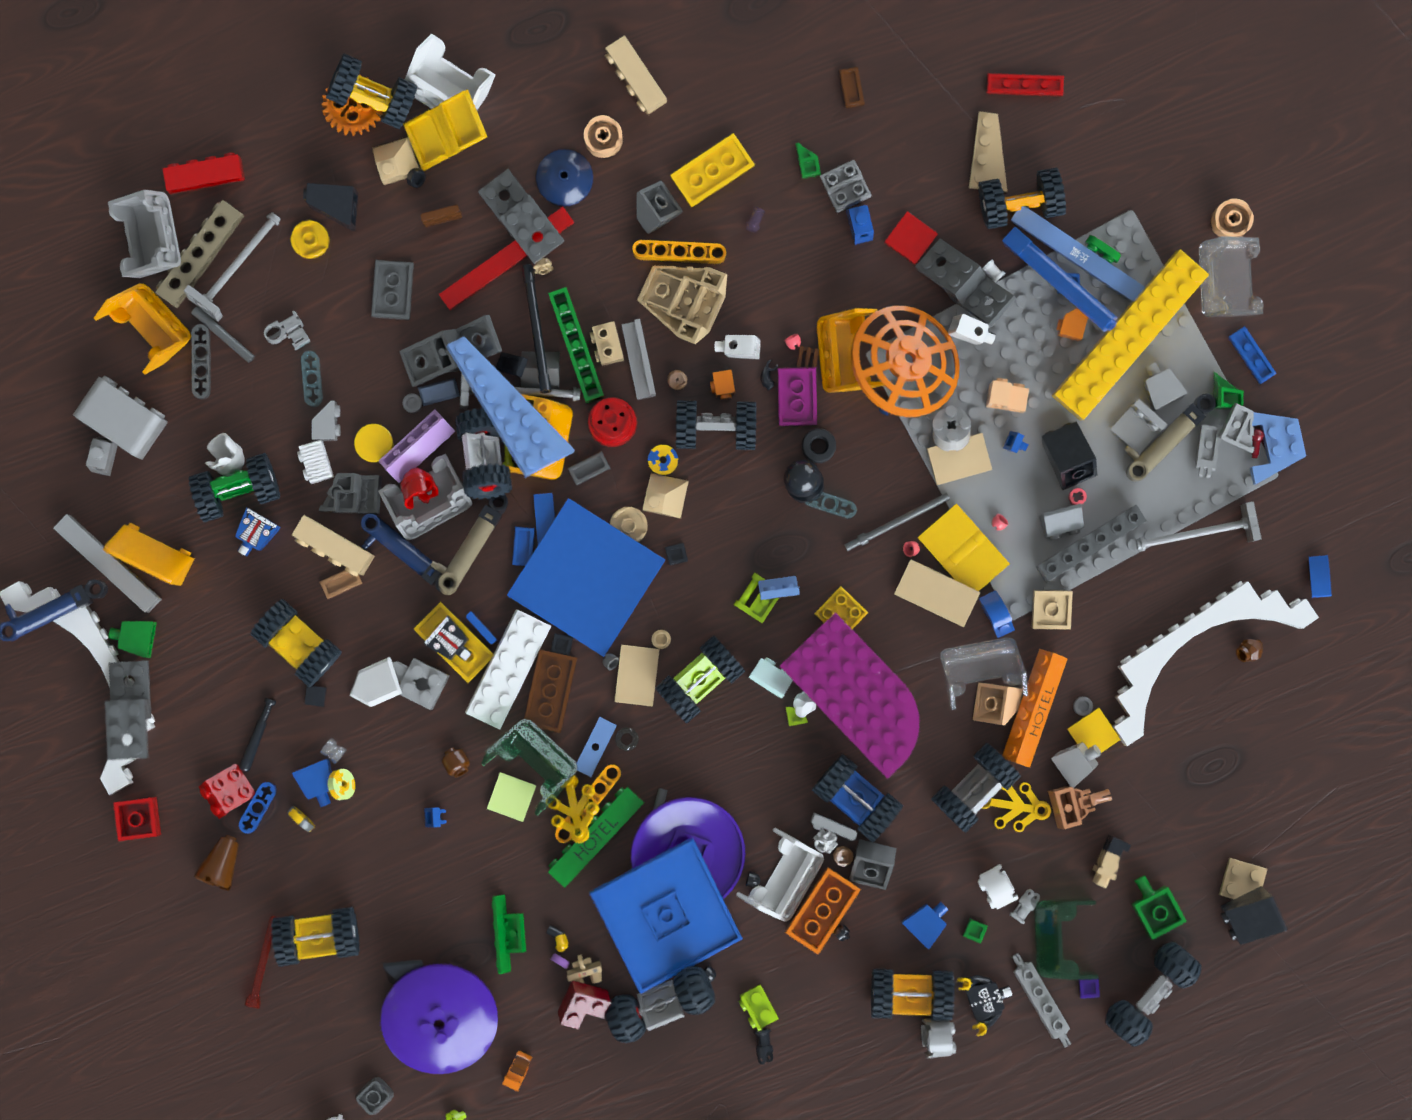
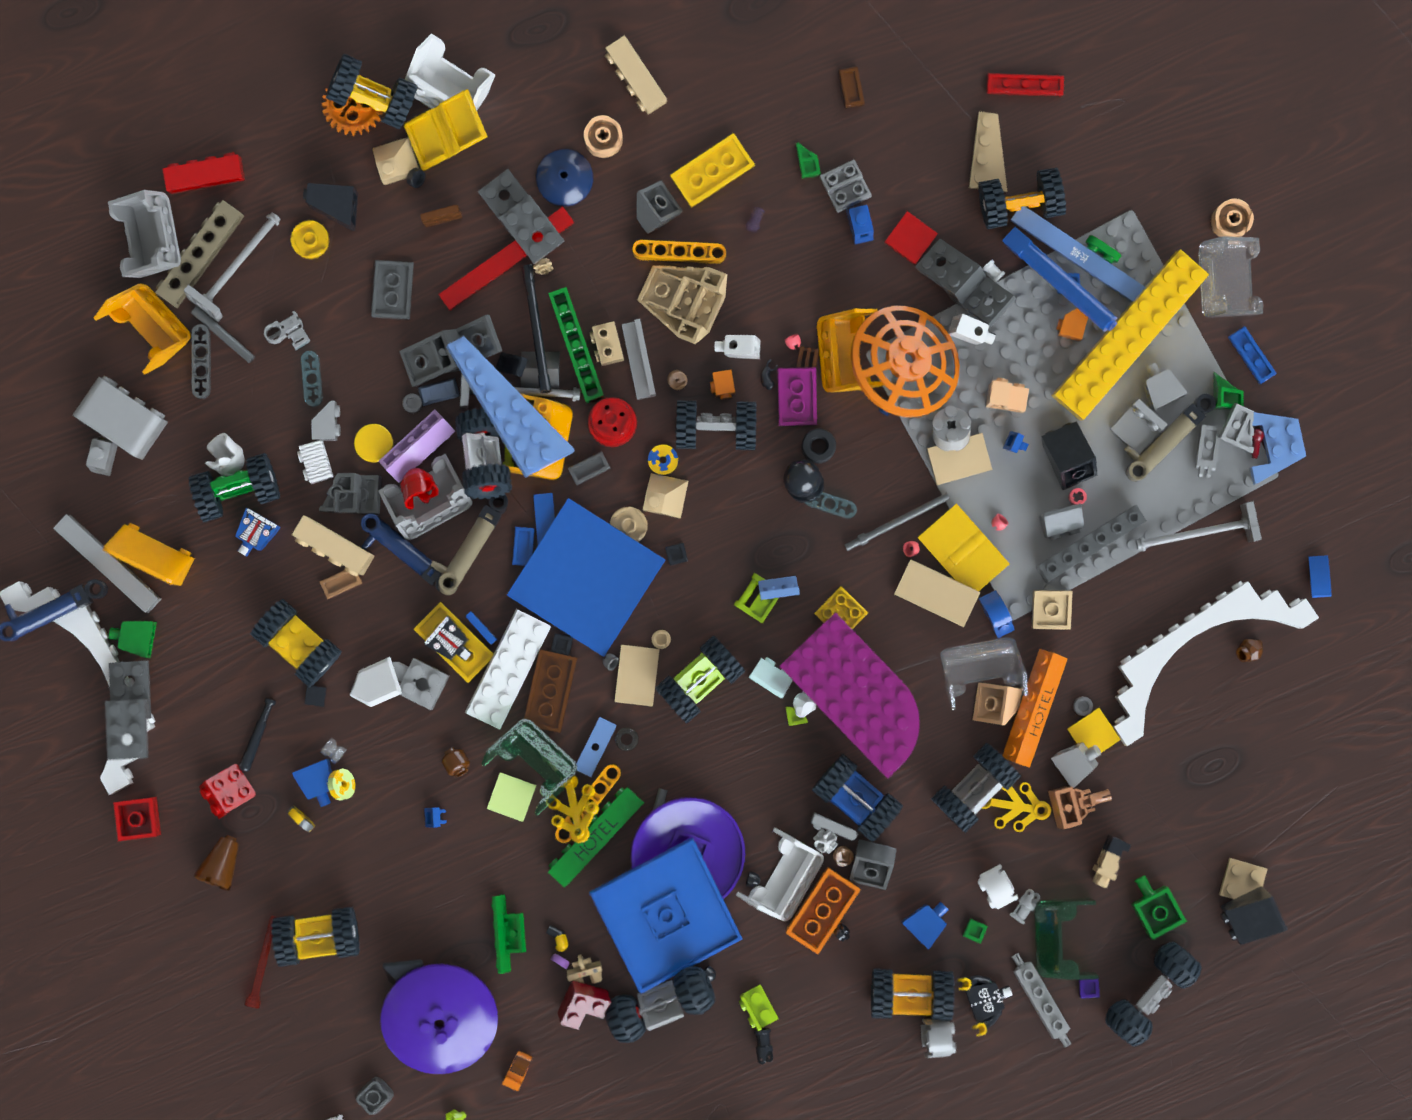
(246, 817): blue beam -> none

